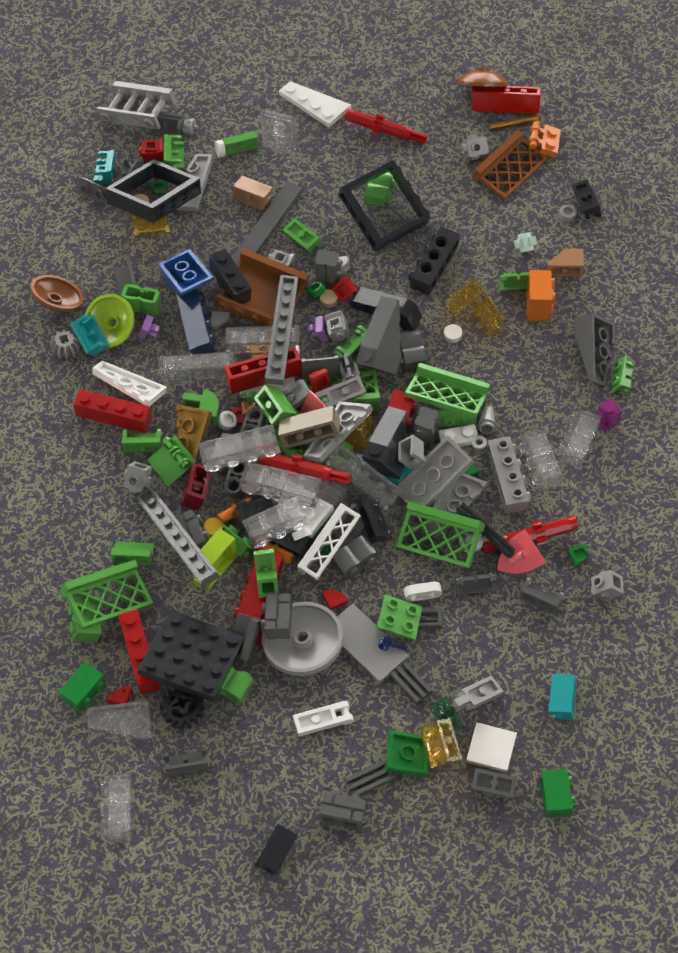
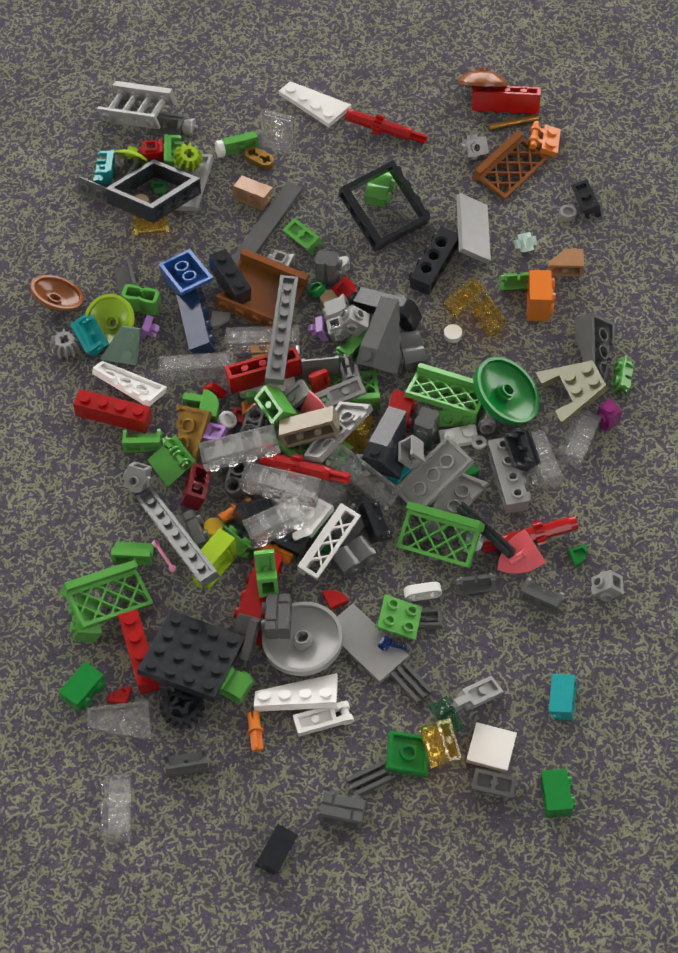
(123, 346): none -> sand green wing
(131, 153): none -> lime dish
(172, 568): none -> bright pink hinge
(188, 157): none -> lime gear
(214, 431): none -> medium lavender tile
(217, 390): none -> red tile
(255, 731): none -> orange axle
(258, 158): none -> pearl gold beam
(305, 694): none -> white wing
(336, 304): none -> light grey window
(354, 320): none -> light grey brick
(473, 228): none -> light grey tile
(506, 391): none -> green dish
(522, 449): none -> black hinge
(581, 382): none -> wing

